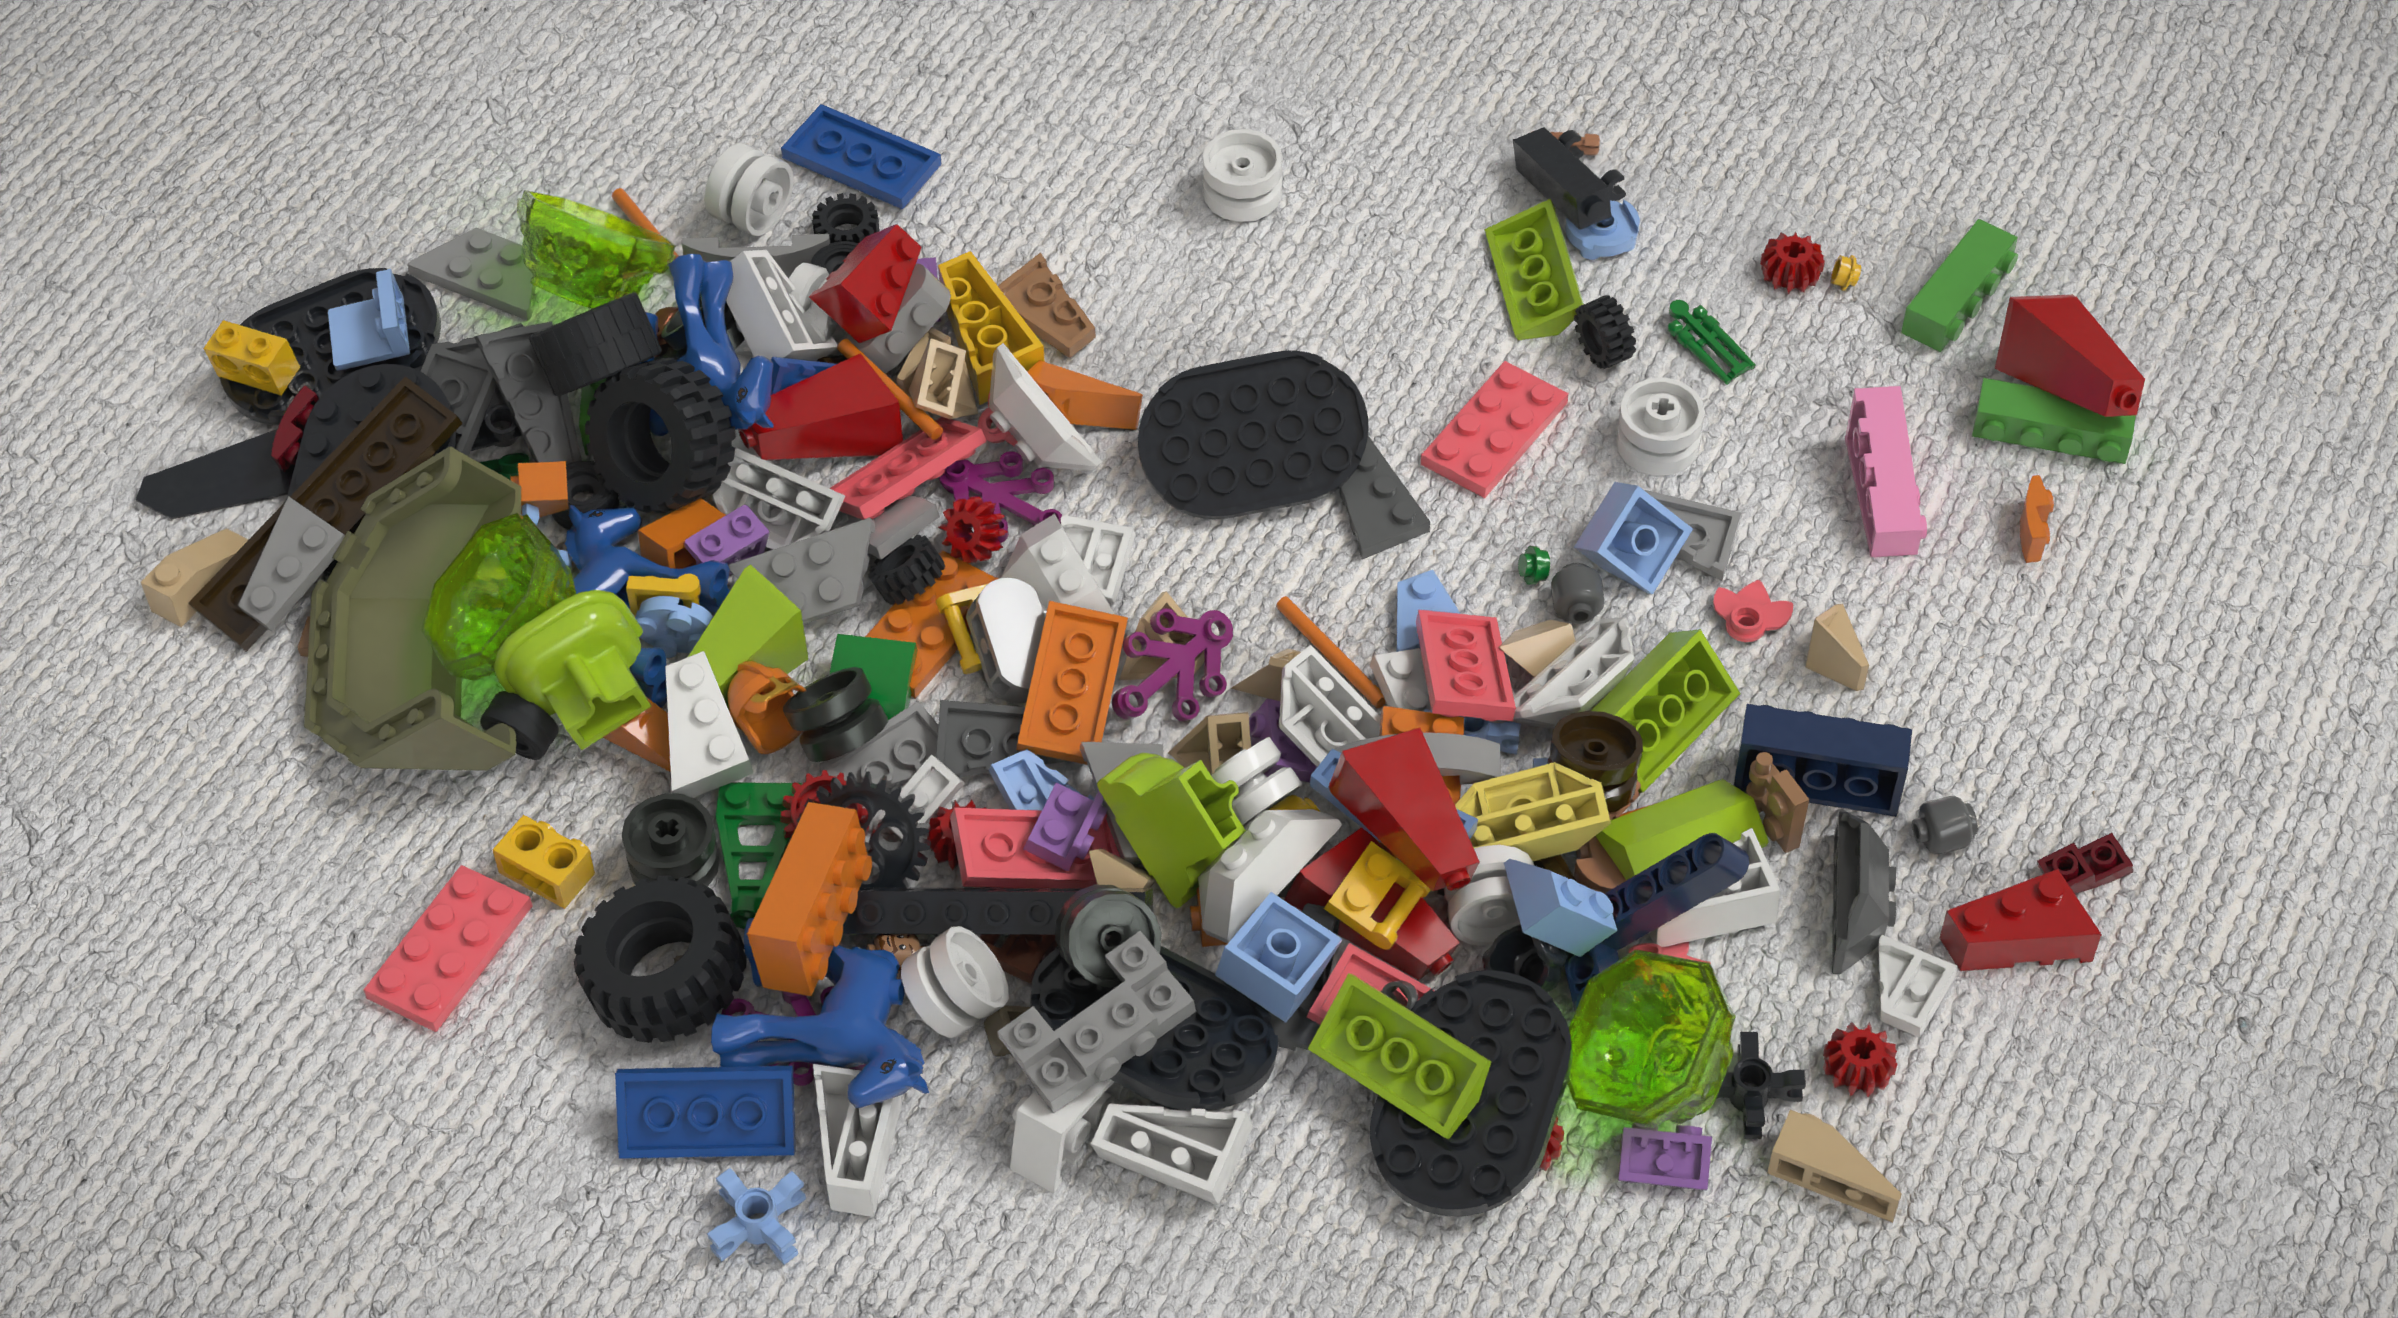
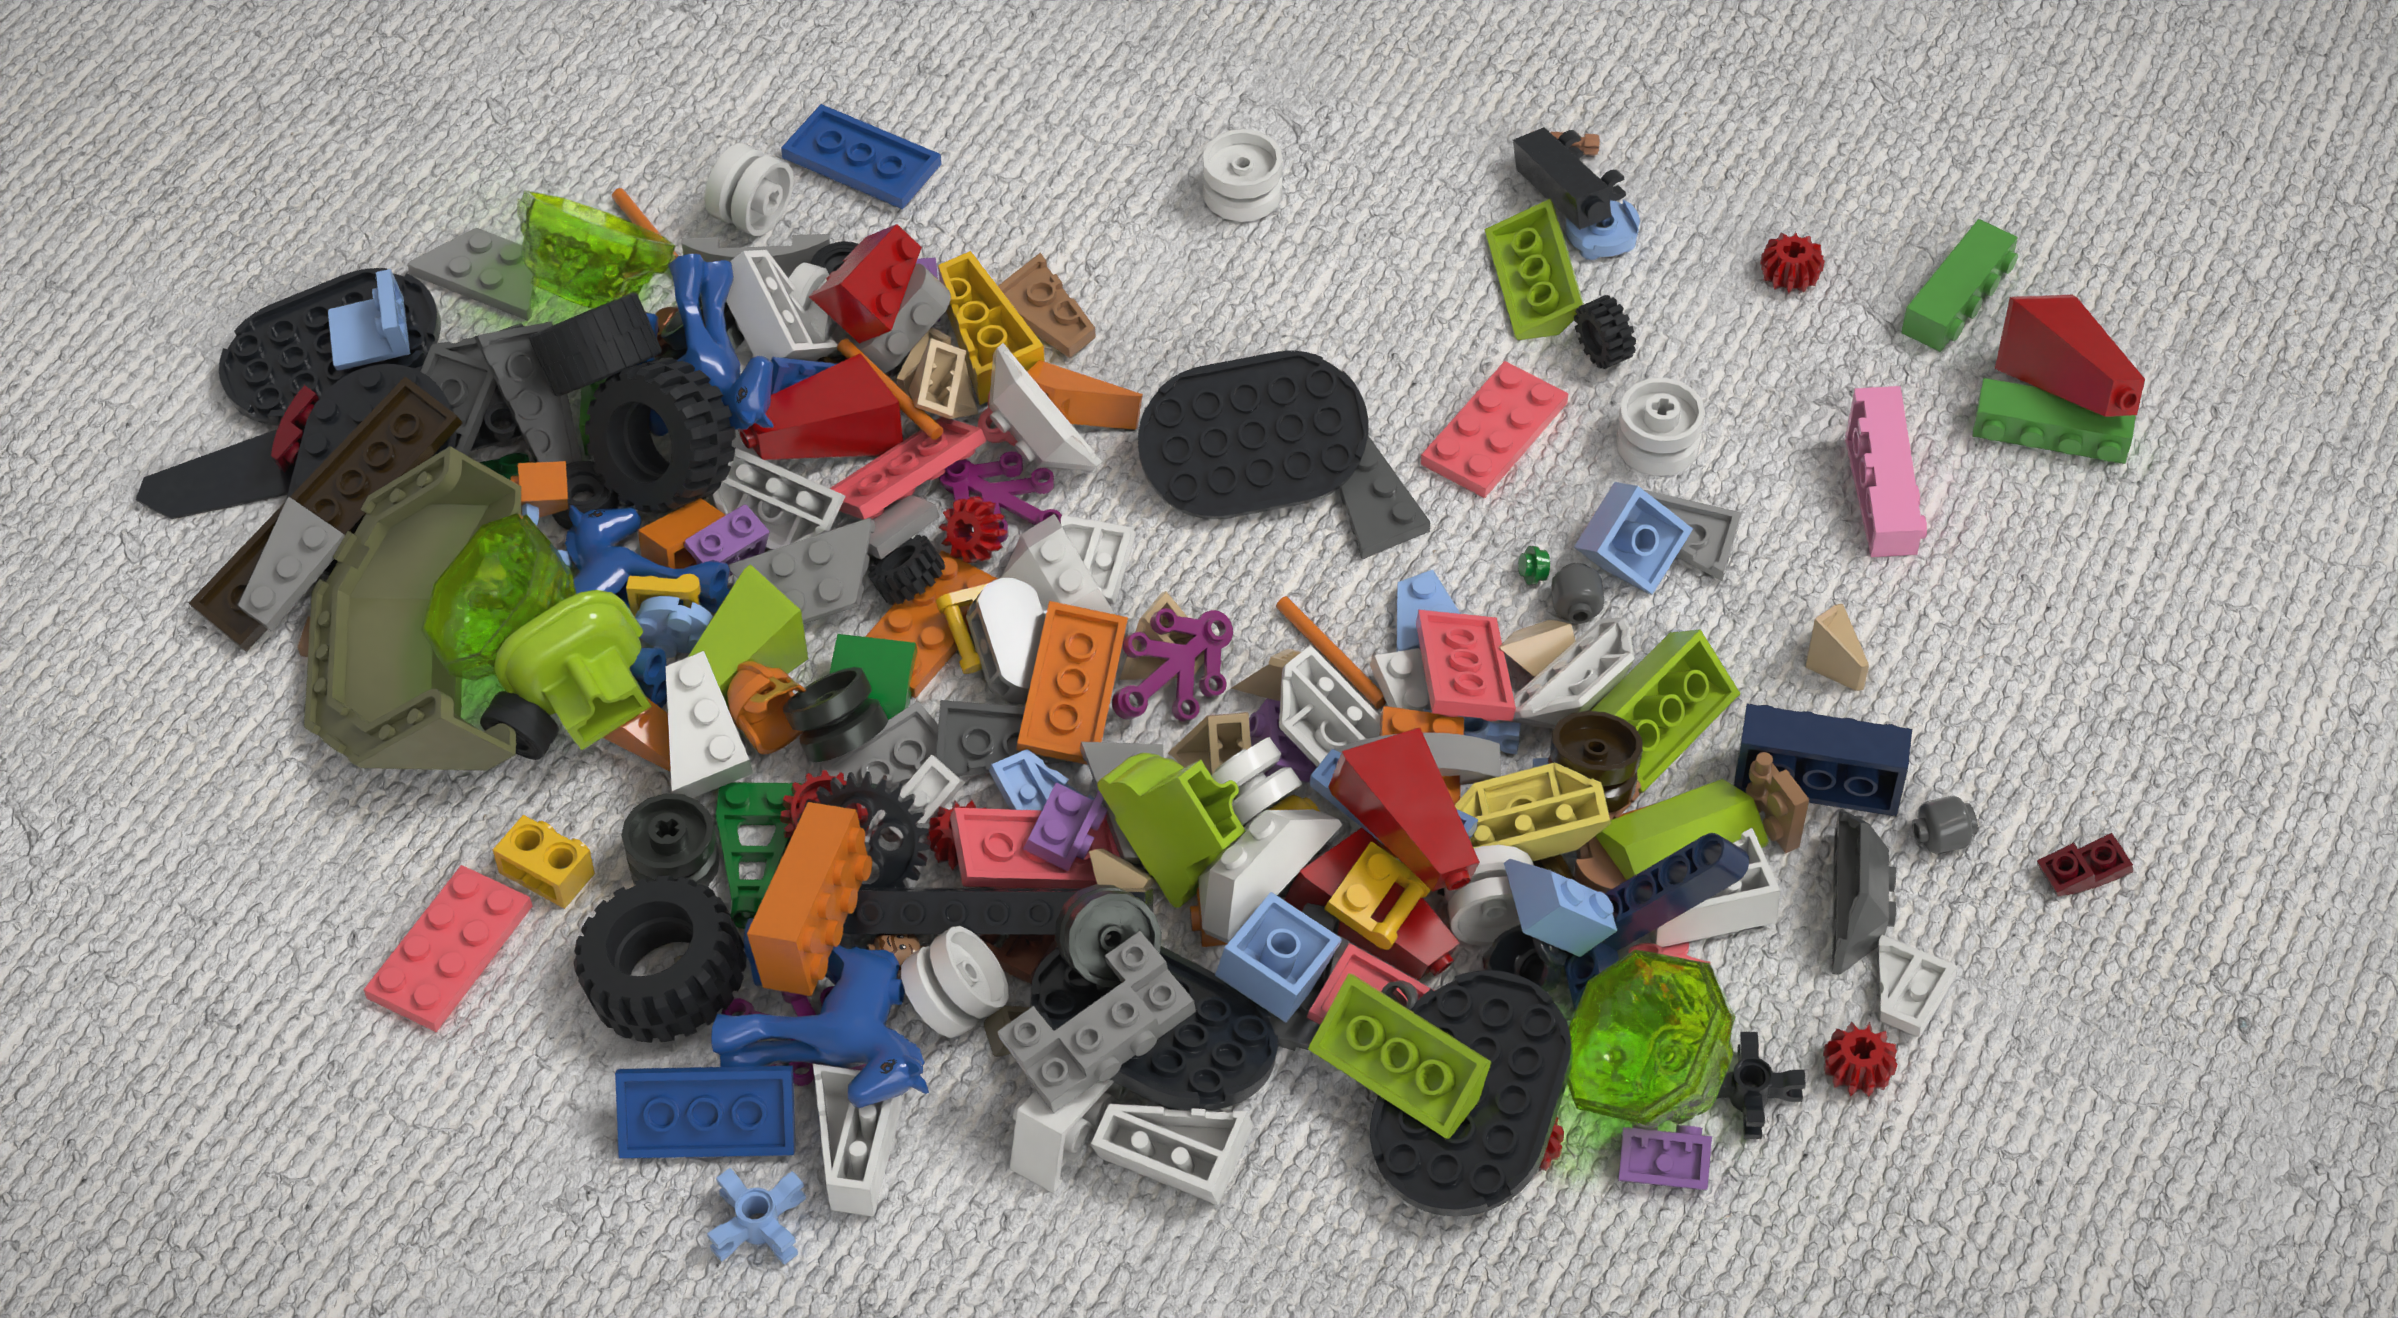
(186, 572): tan slope -> none
(252, 357): yellow brick -> none
(846, 212): black tyre -> none
(1707, 332): green piece -> none
(1751, 608): coral plate -> none
(1826, 1163): tan slope -> none
(1845, 272): yellow plate -> none
(2021, 924): red wedge -> none
(2033, 521): orange slope -> none

